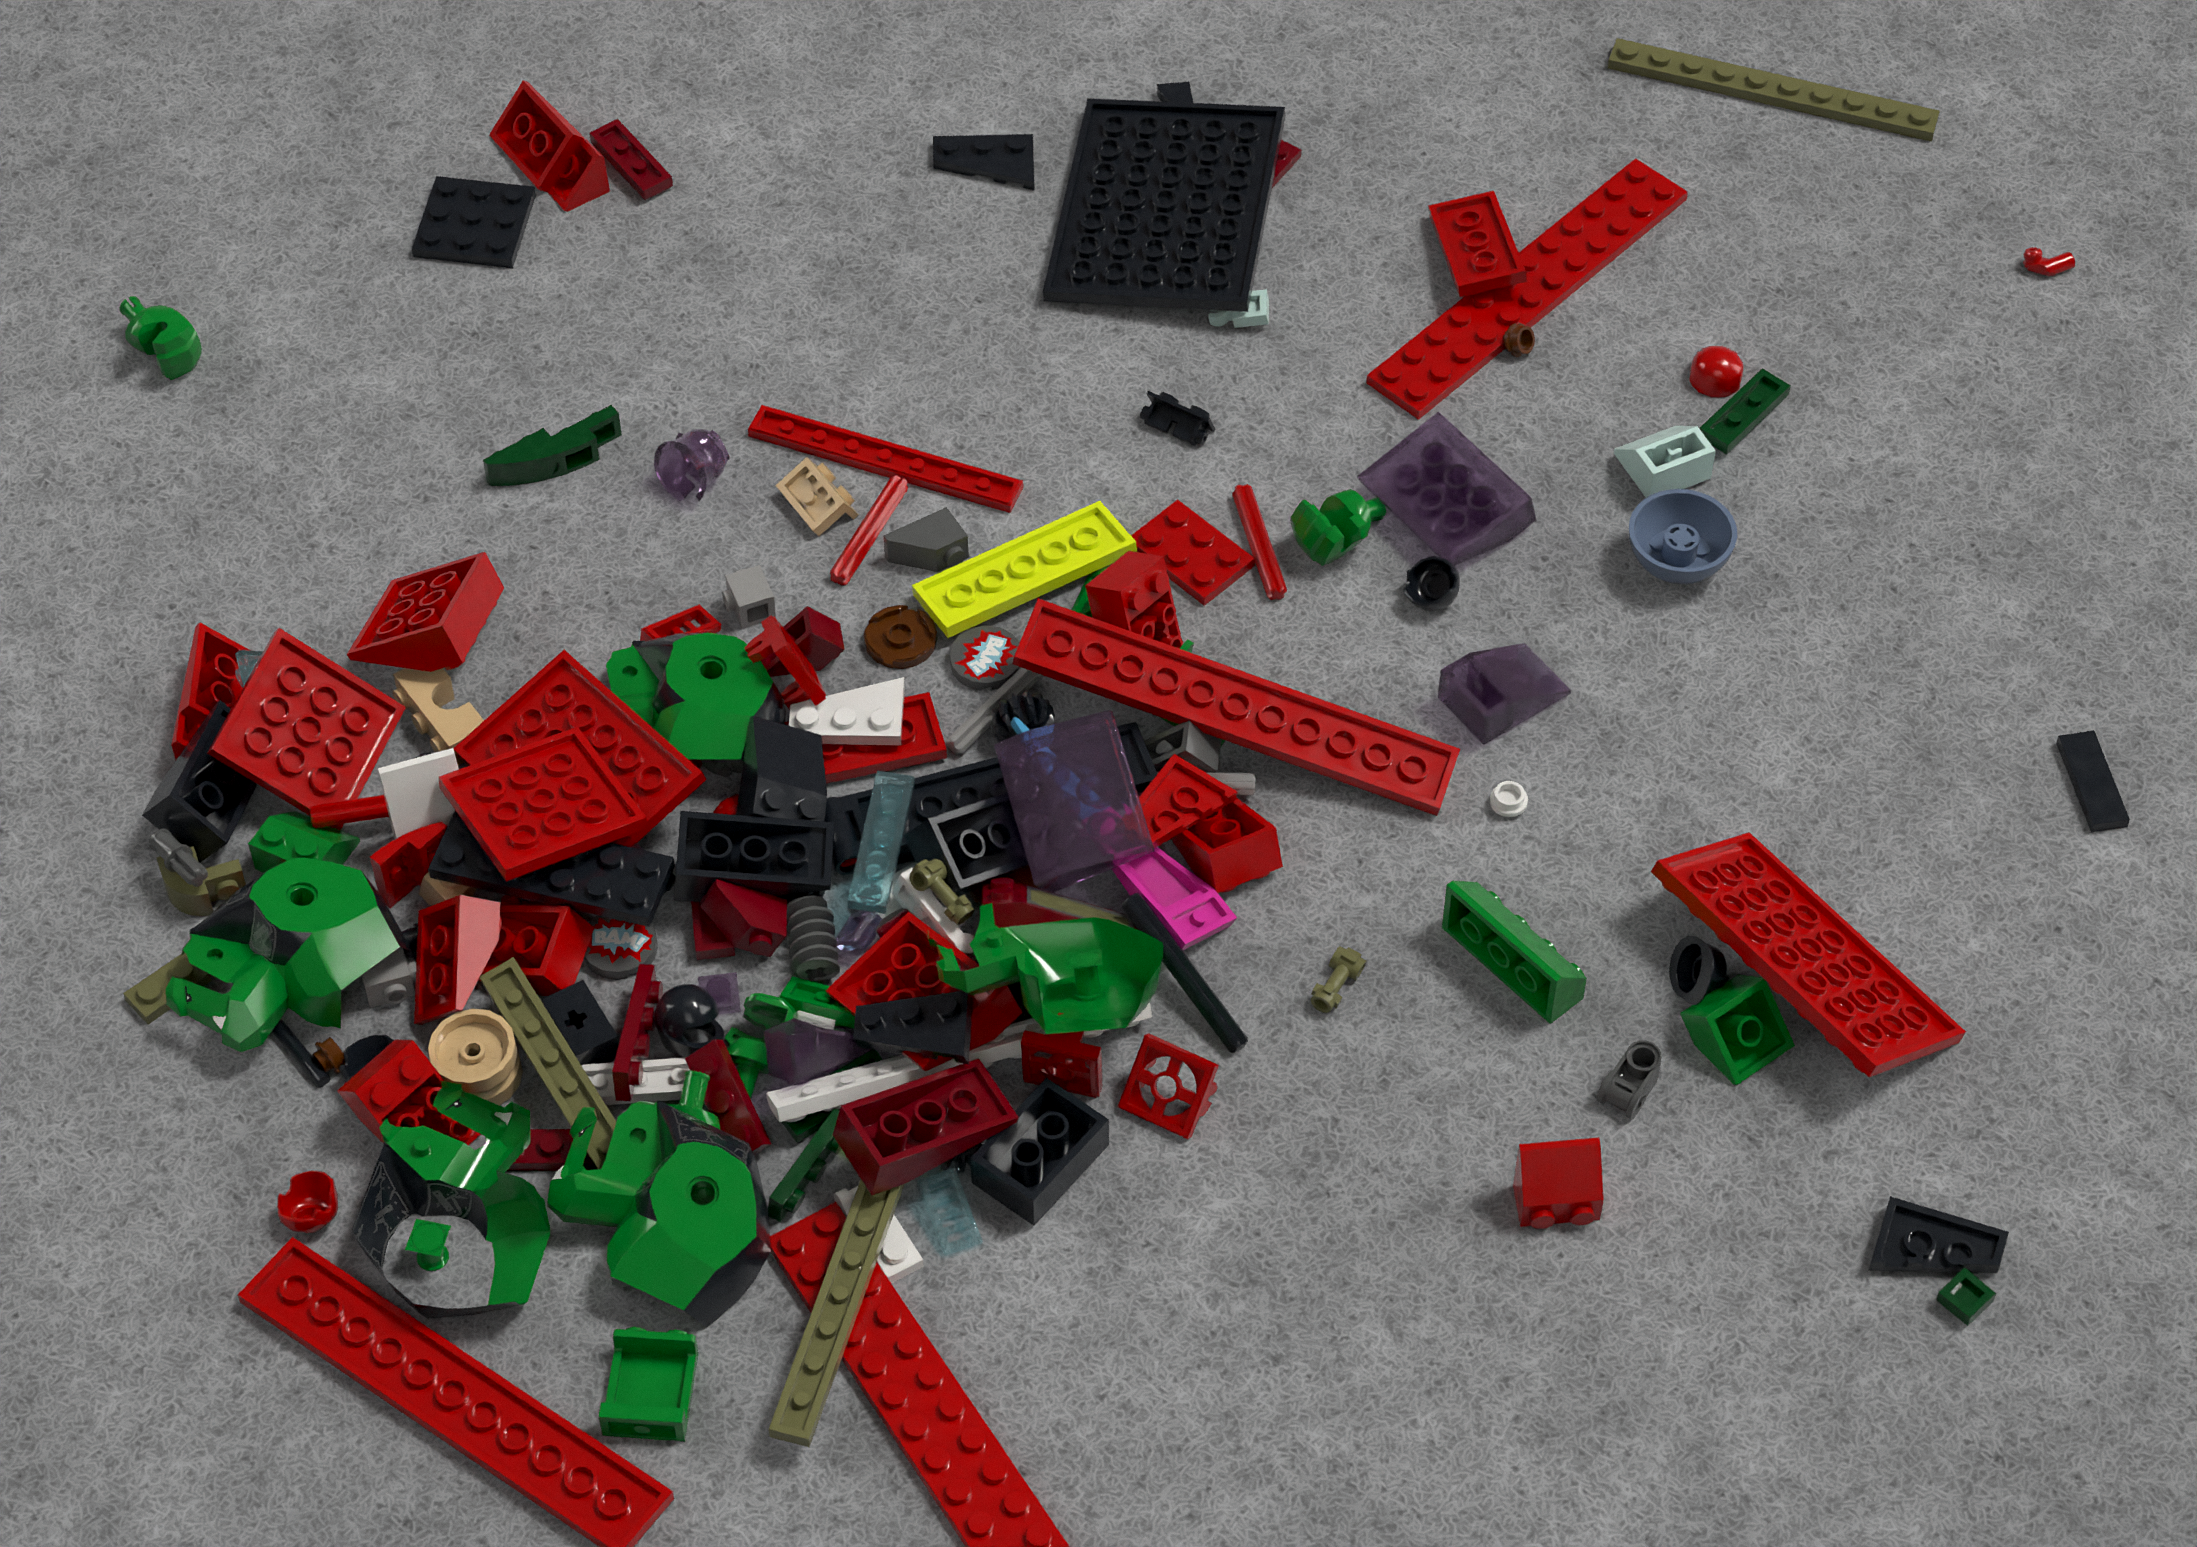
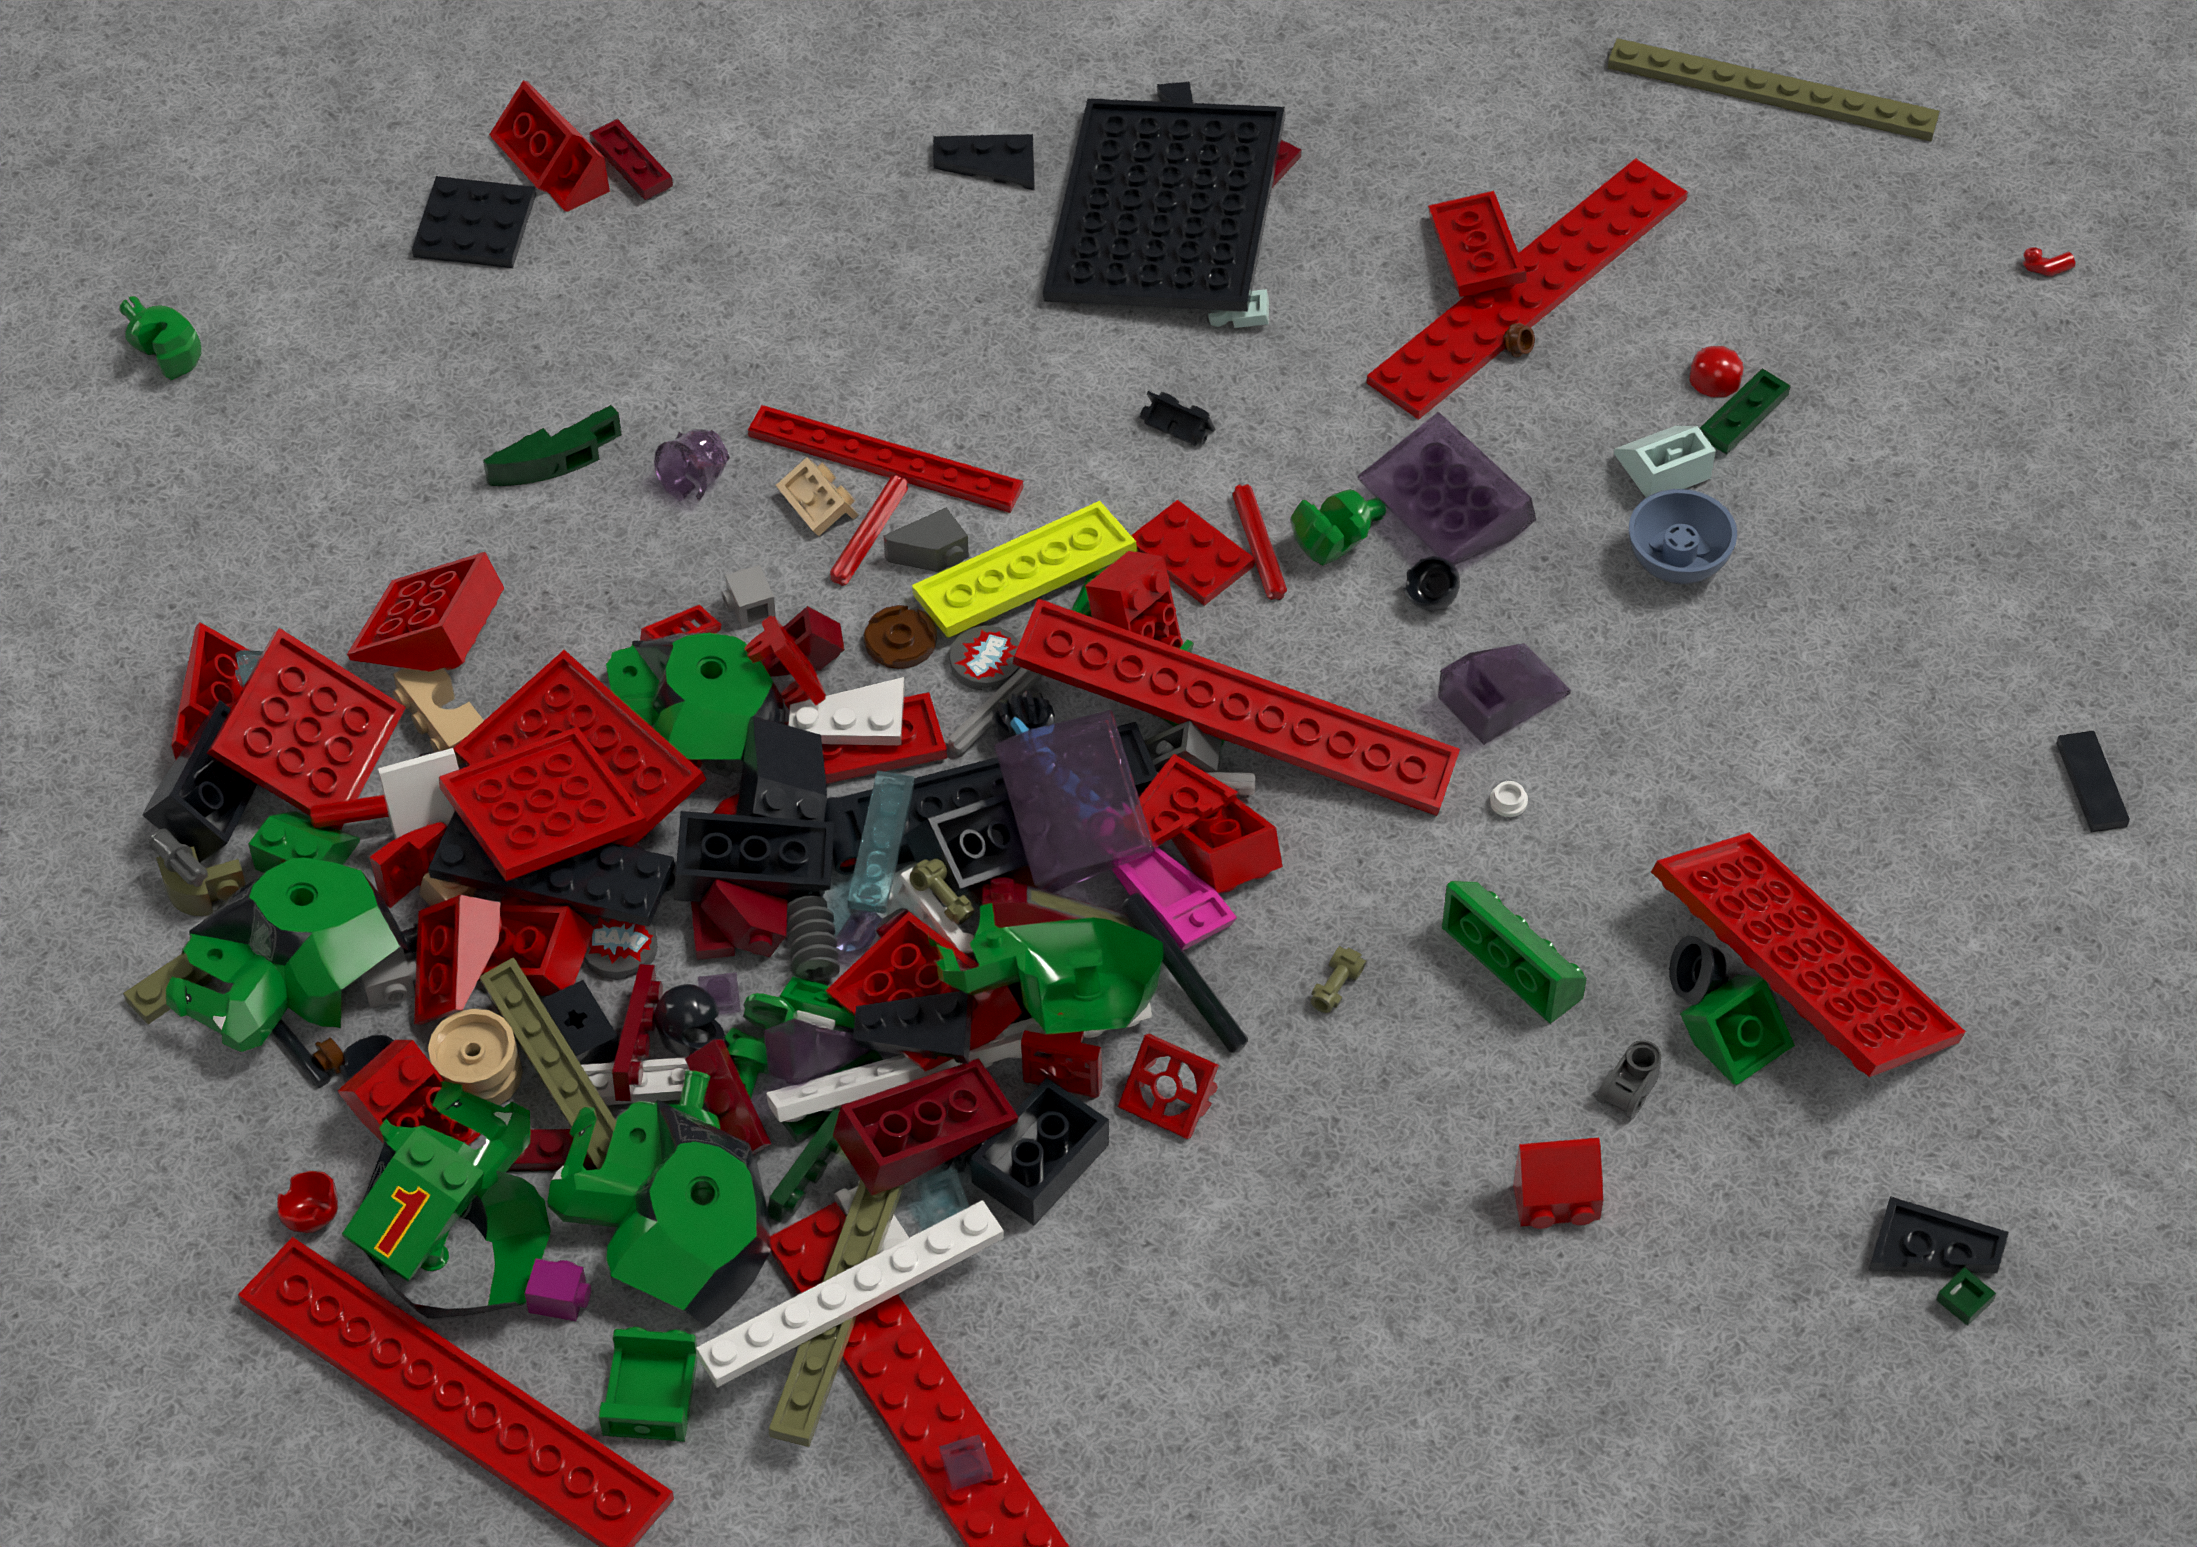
(414, 1203): none -> green slope
(557, 1289): none -> magenta brick
(849, 1293): none -> white plate
(965, 1462): none -> plate

